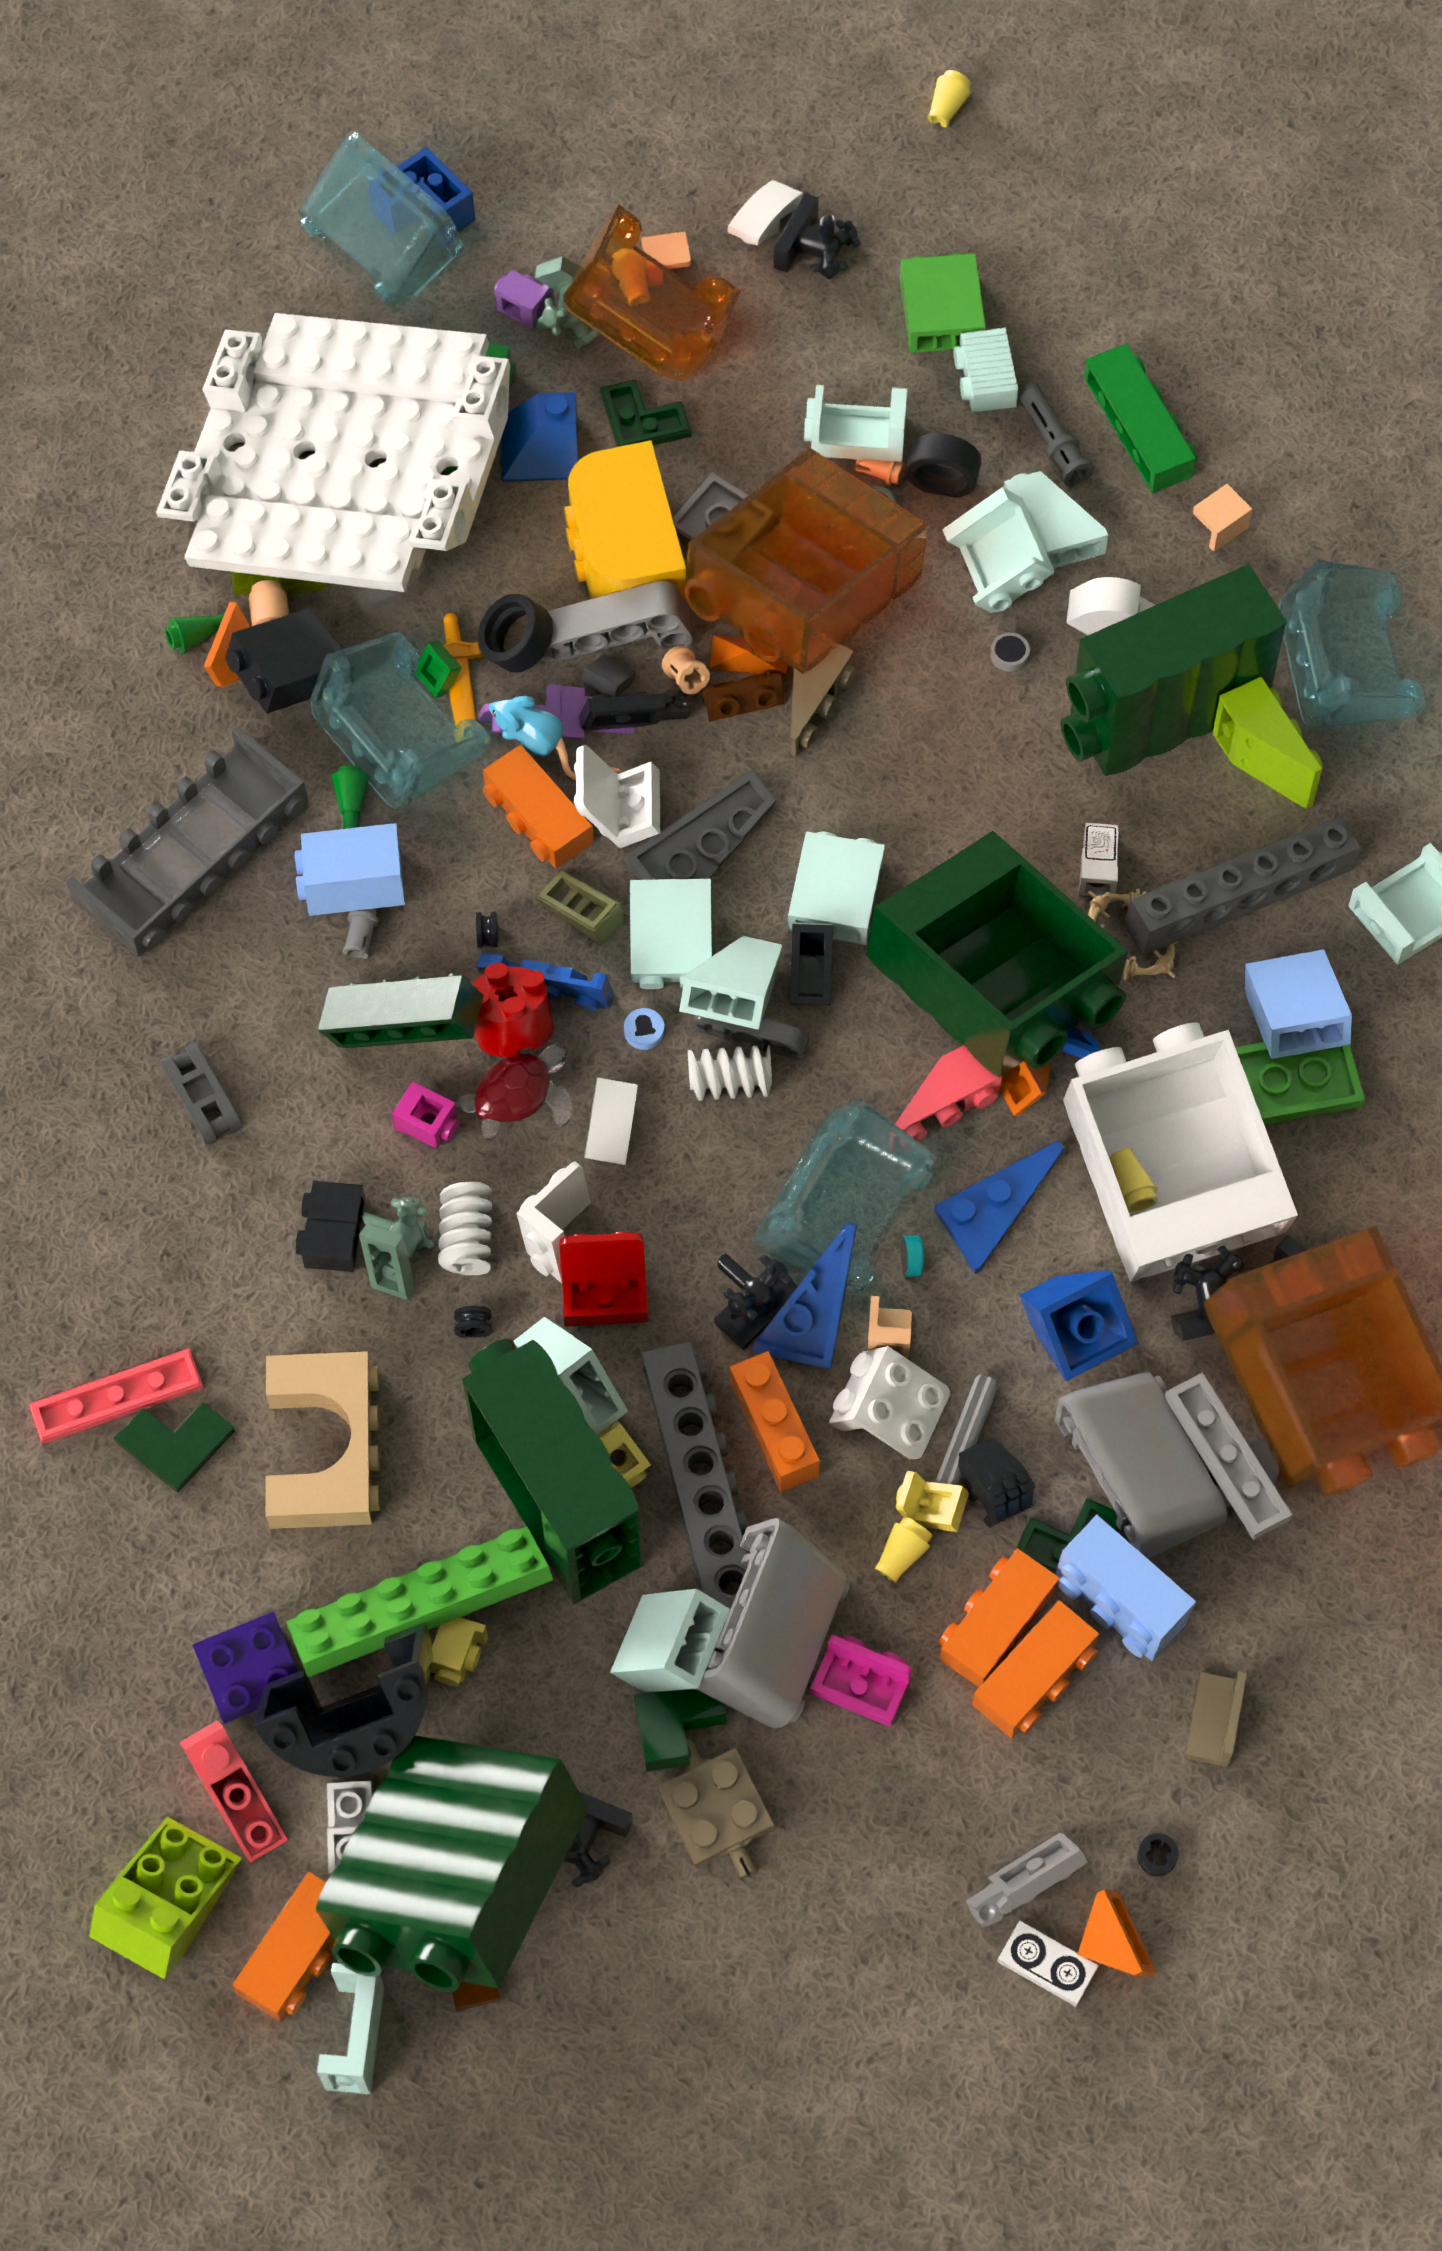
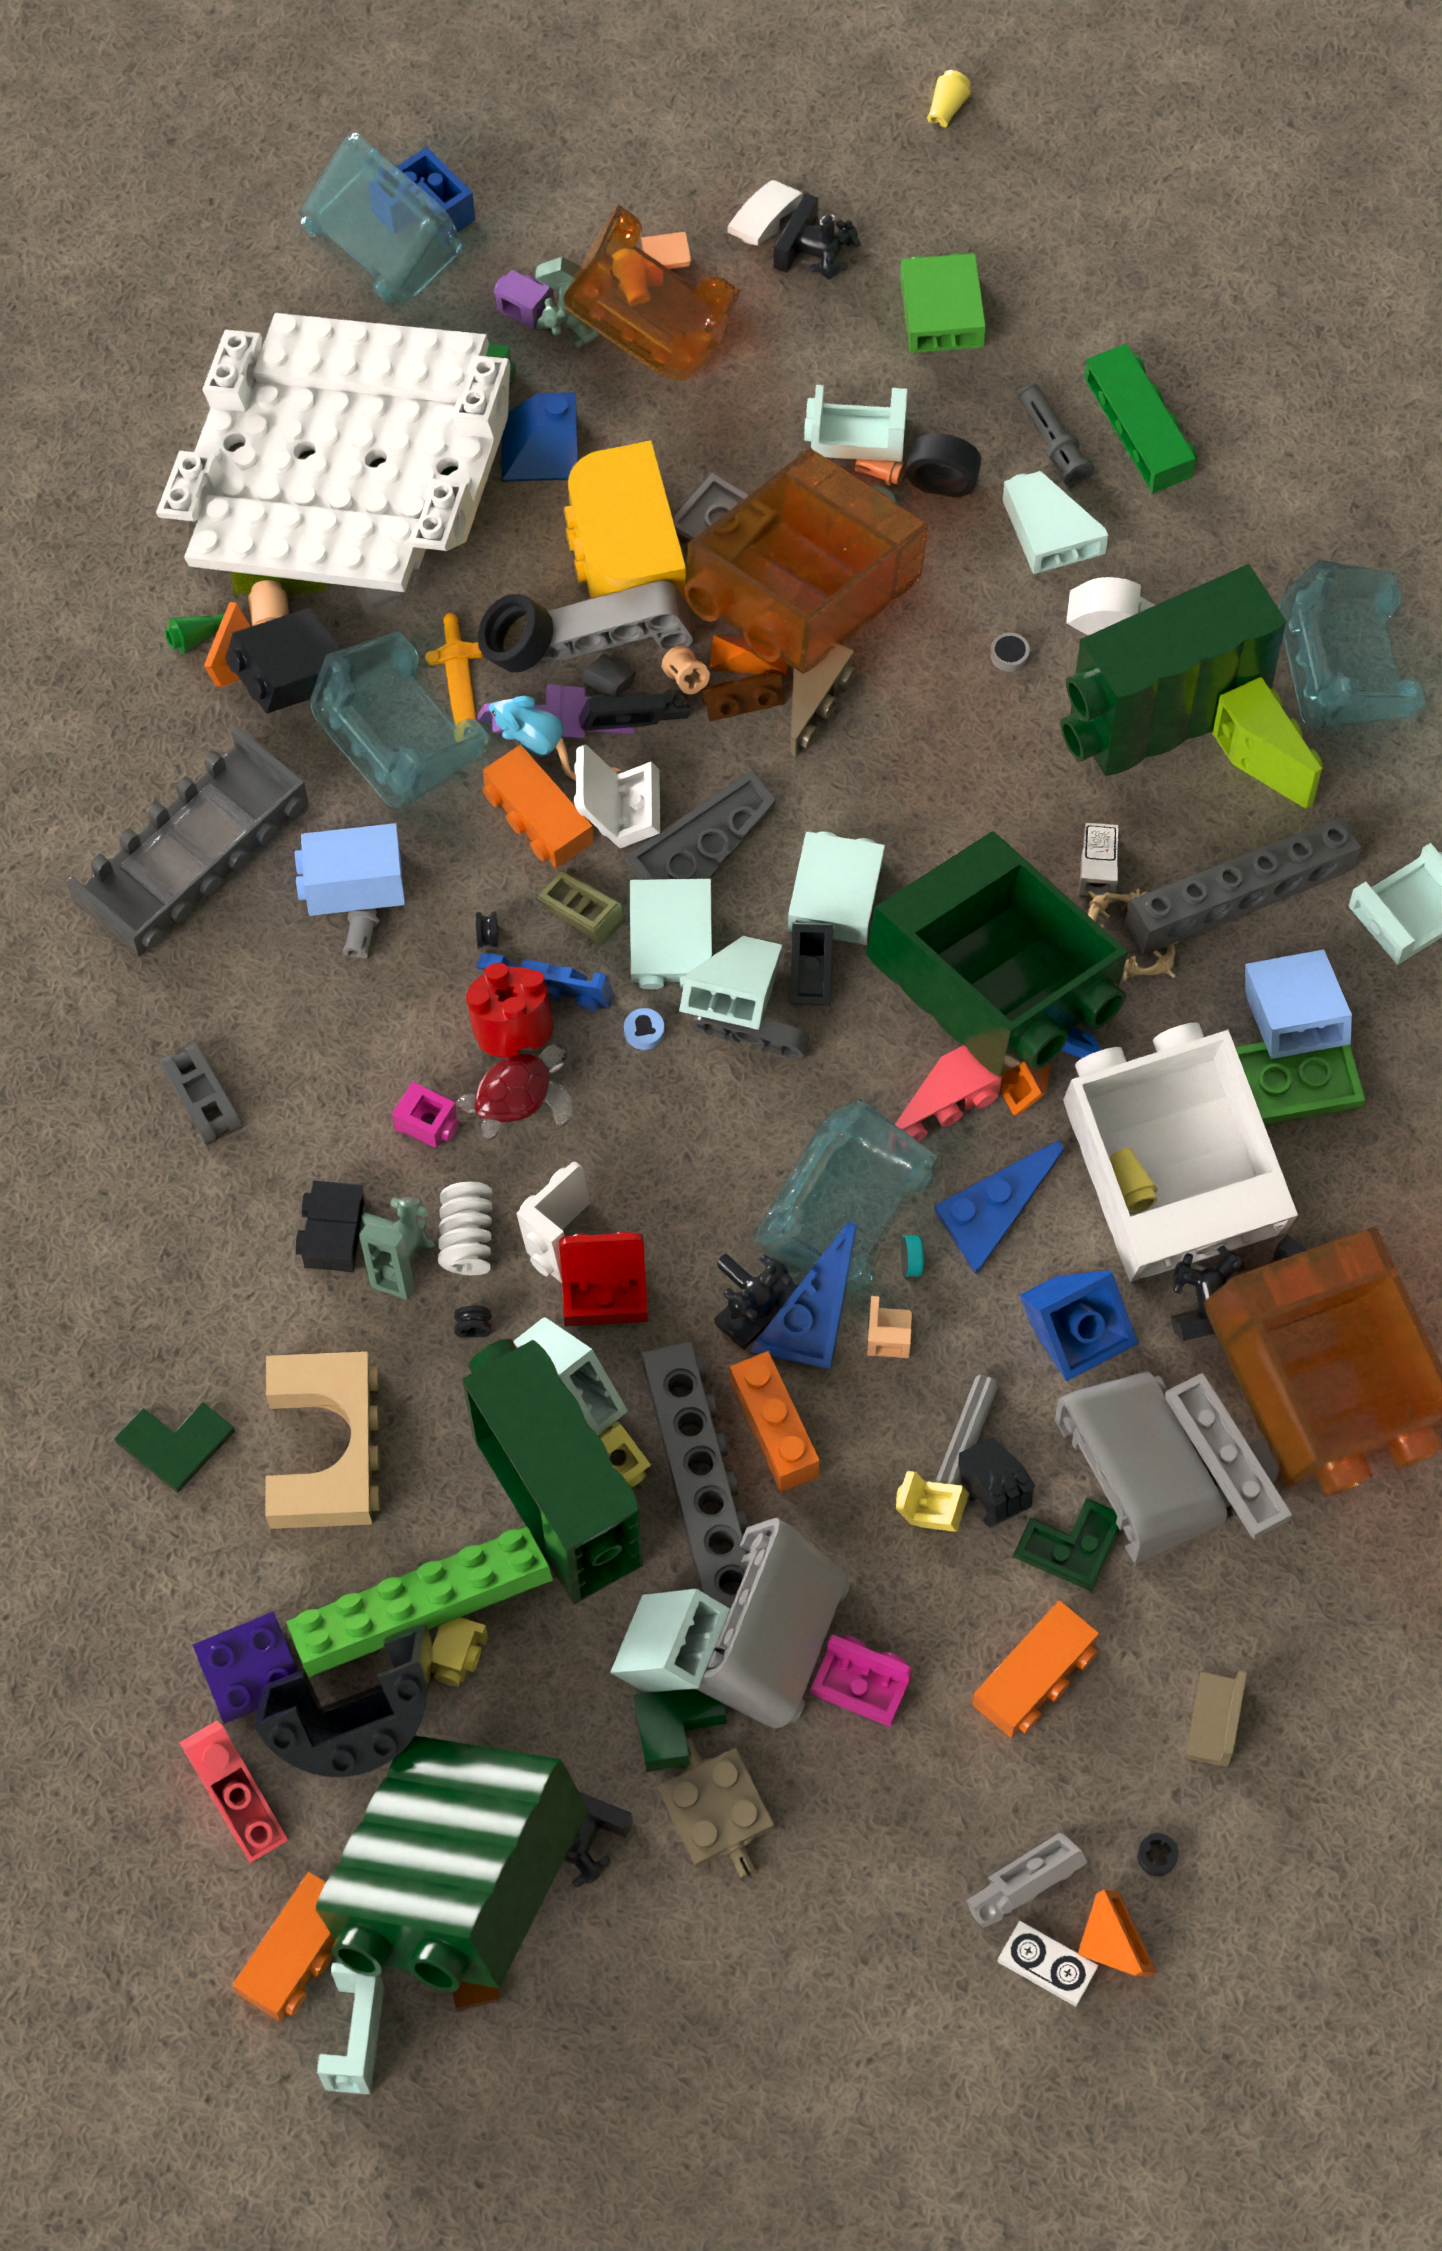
(115, 1396): coral tile -> none
(163, 1897): lime slope -> none
(345, 1812): white slope -> none
(350, 790): green cone -> none
(401, 1012): brick -> none
(437, 669): green tile -> none
(611, 1121): white slope -> none
(635, 424): dark green tile -> none
(730, 1073): white piece -> none
(891, 1401): white bracket -> none
(904, 1547): light yellow cone -> none
(987, 370): light aqua brick -> none
(997, 1617): orange brick -> none
(1000, 550): light aqua panel -> none
(1123, 1589): light blue brick -> none
(1223, 515): light nougat panel -> none

